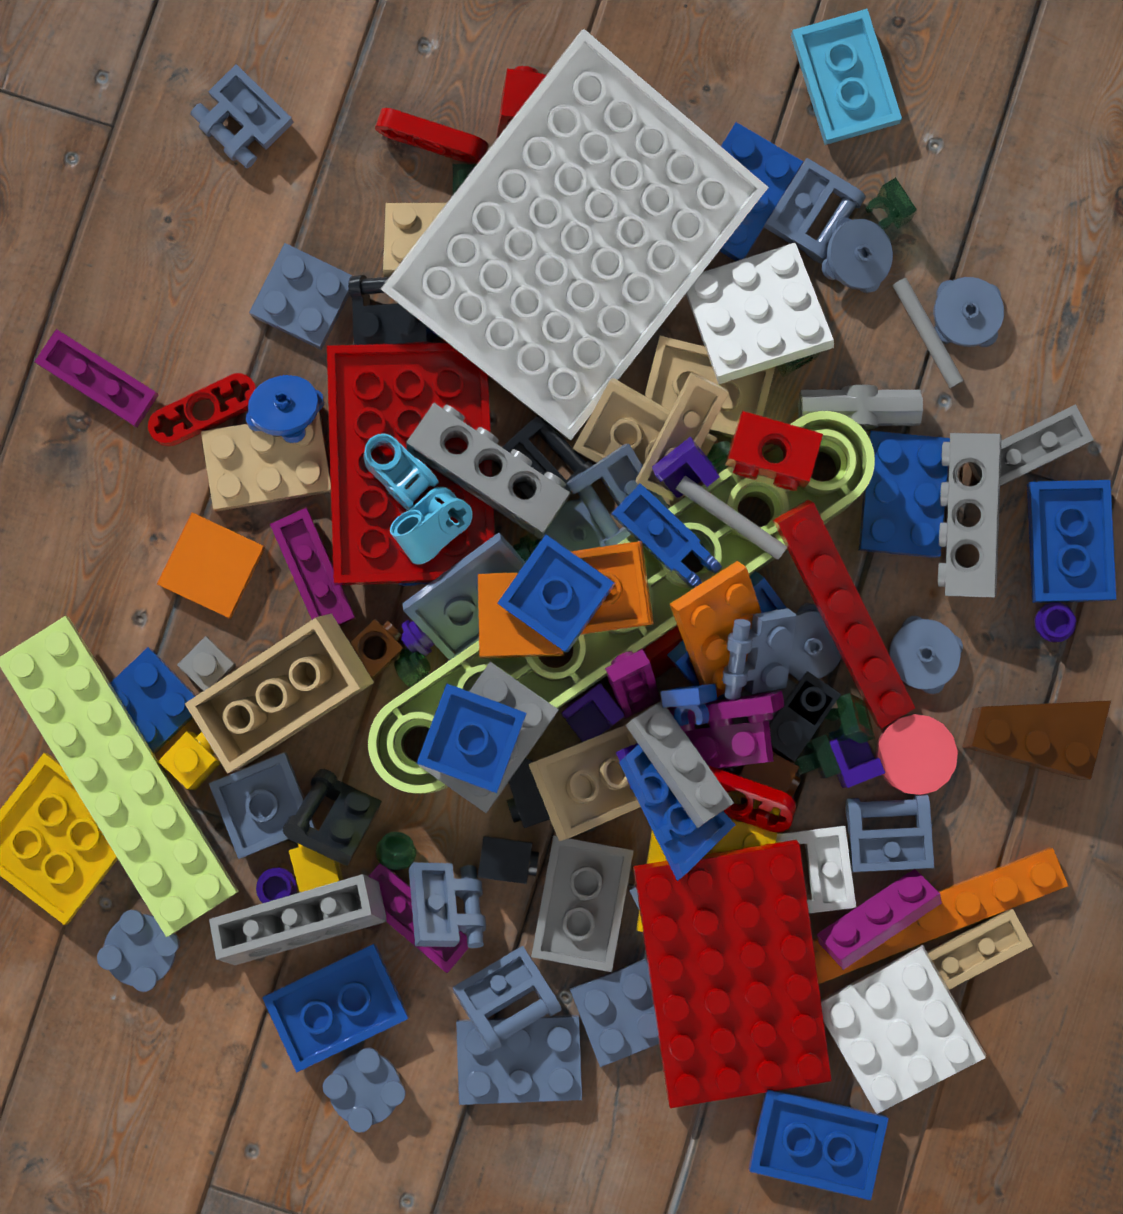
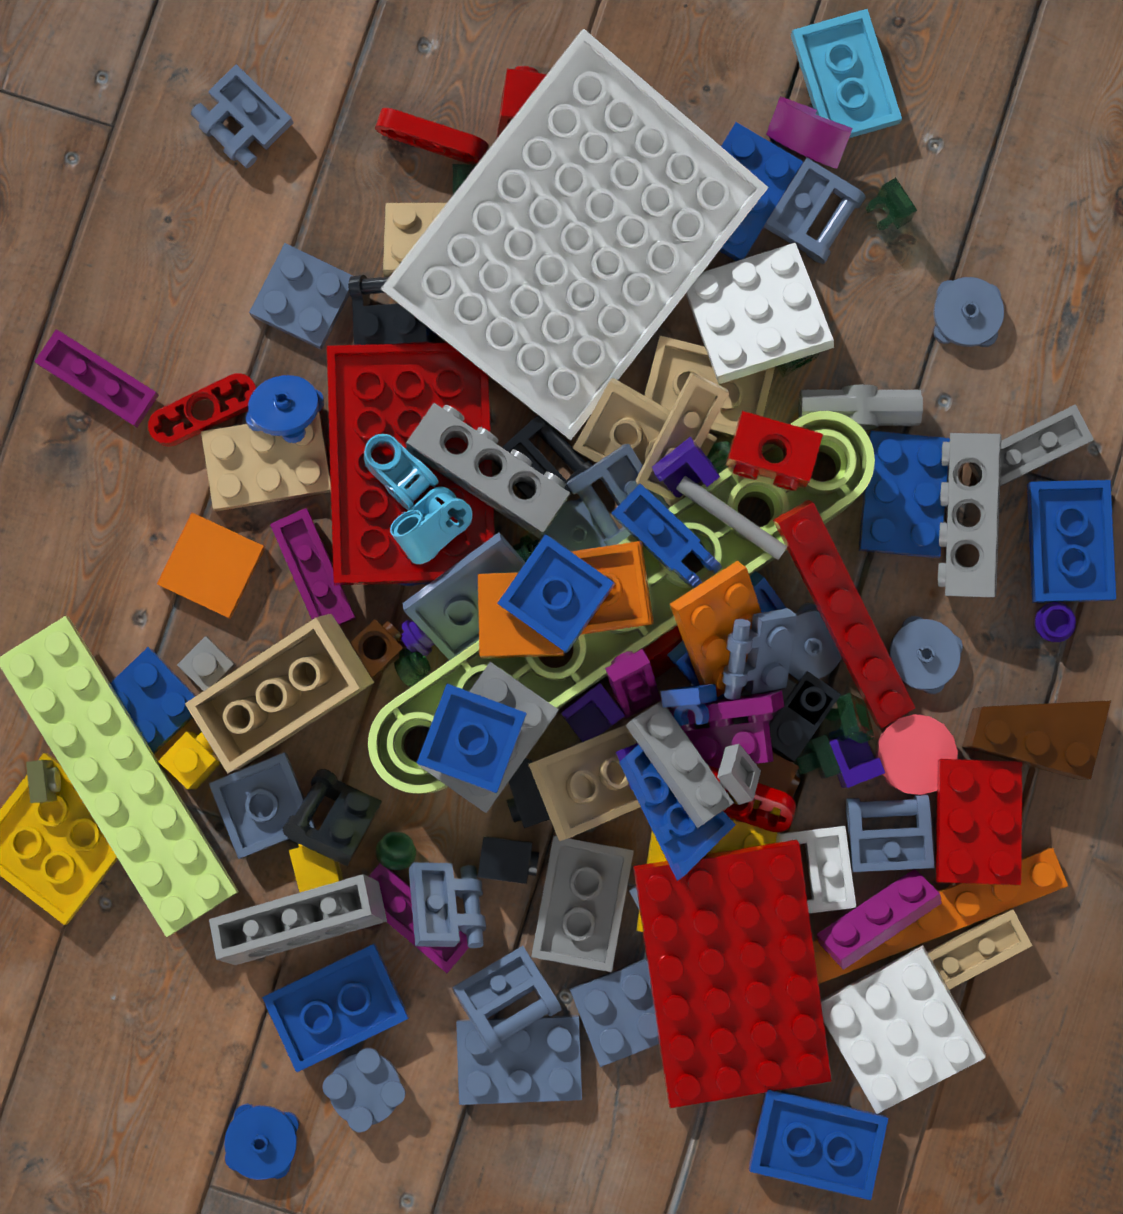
(43, 781): none -> olive plate
(138, 951): sand blue piece -> none
(261, 1141): none -> blue piece
(275, 884): dark purple plate -> none
(738, 774): none -> light grey plate
(808, 133): none -> magenta slope
(858, 254): sand blue piece -> none
(928, 333): light grey bar -> none
(979, 822): none -> red plate

